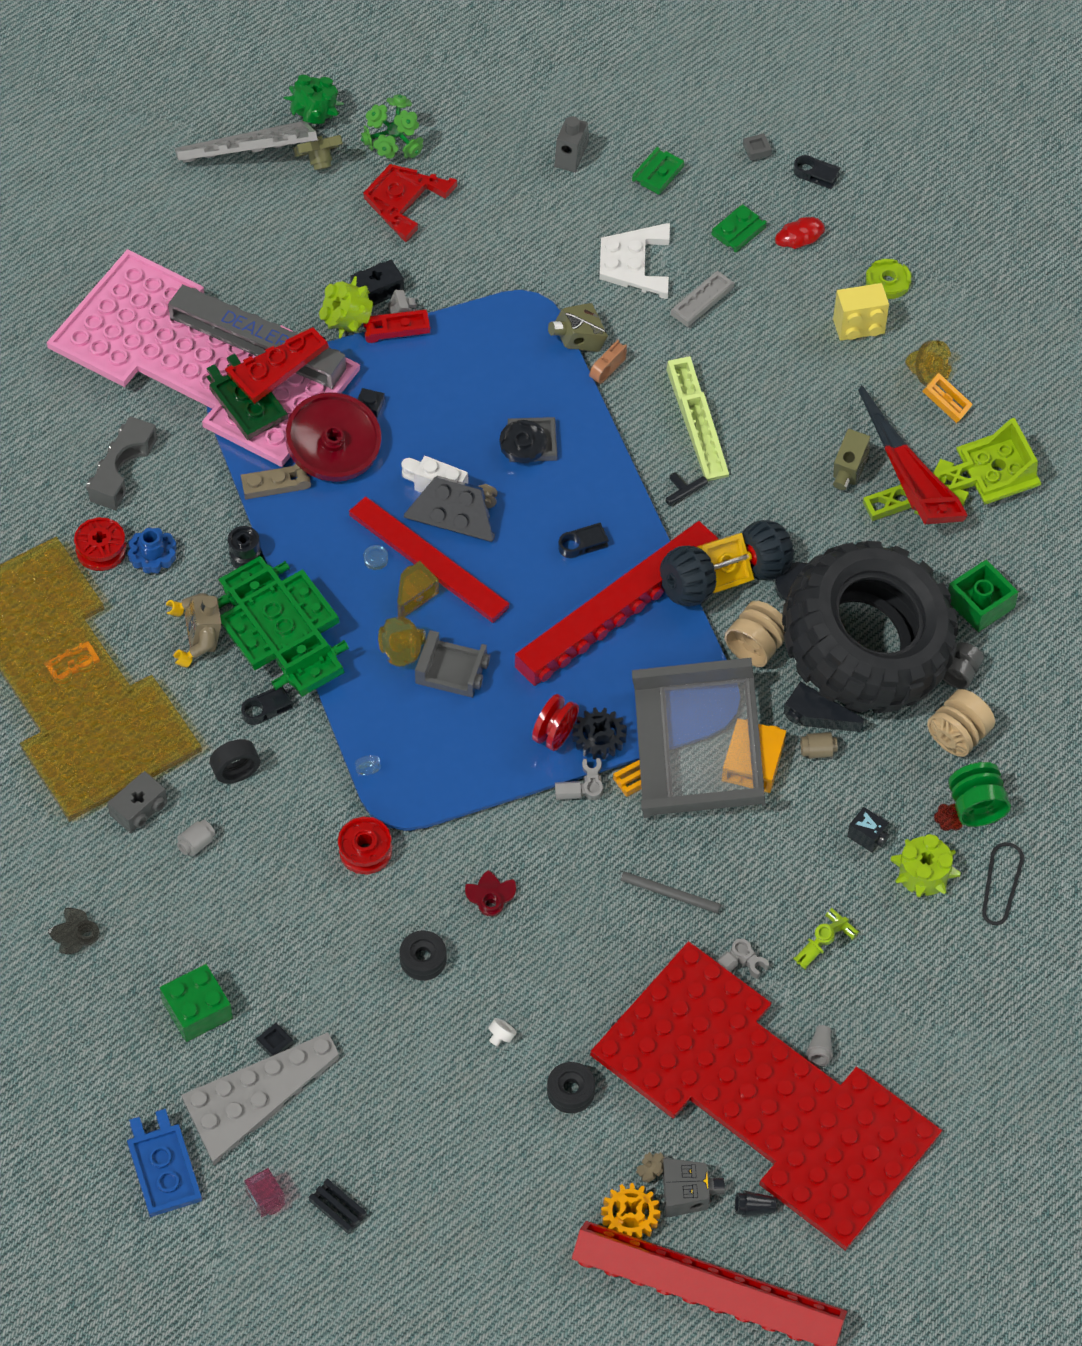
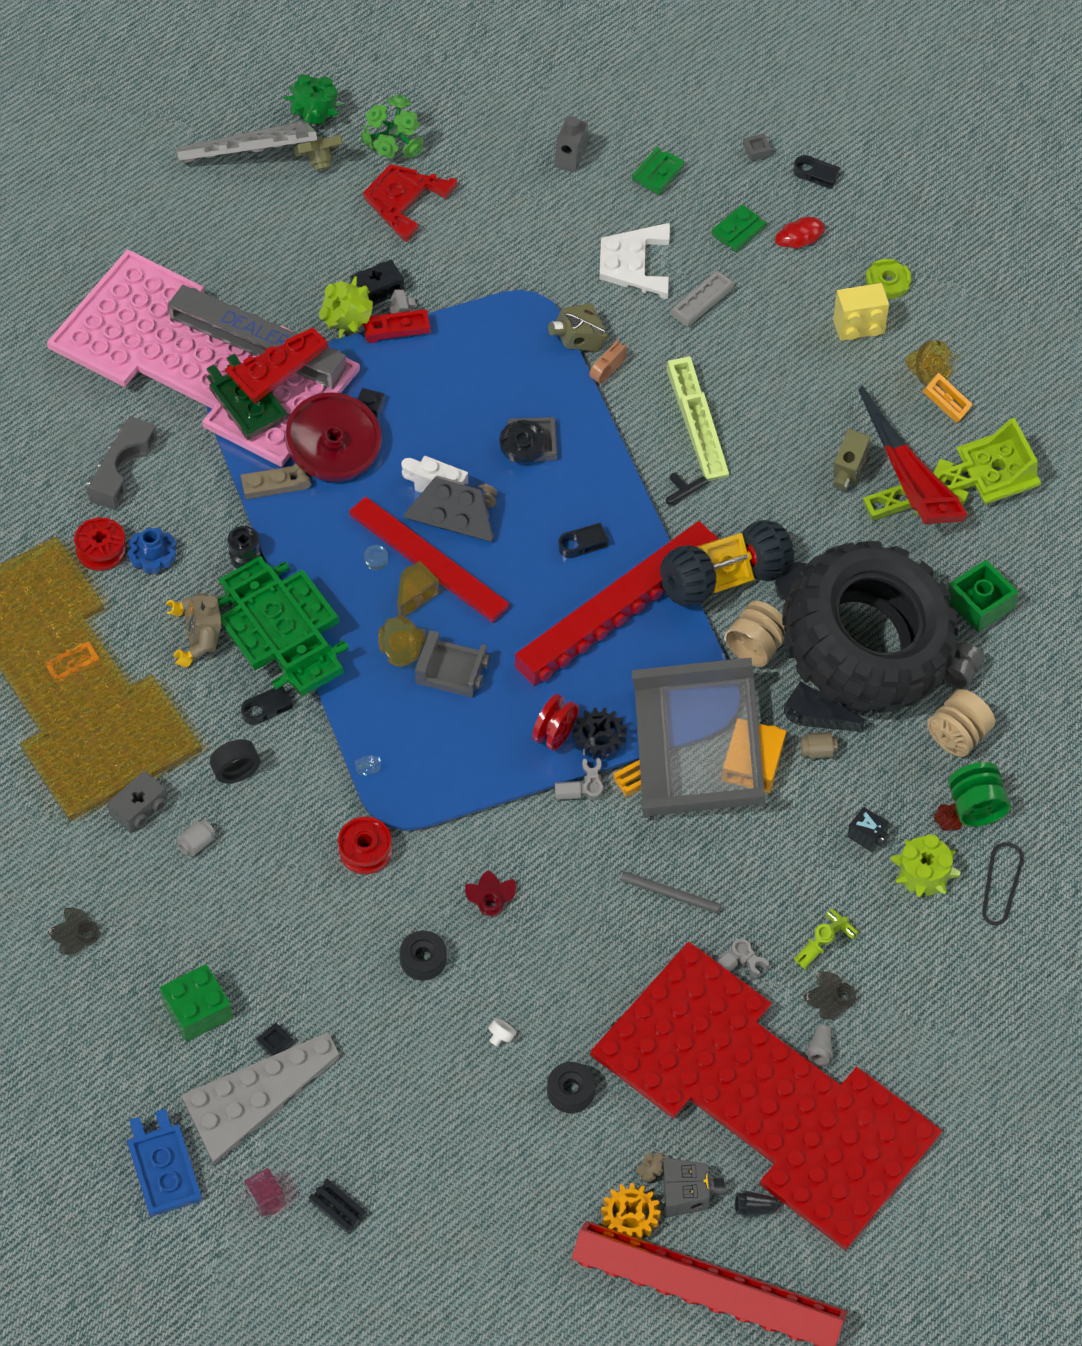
(827, 995): none -> clear smoke plate

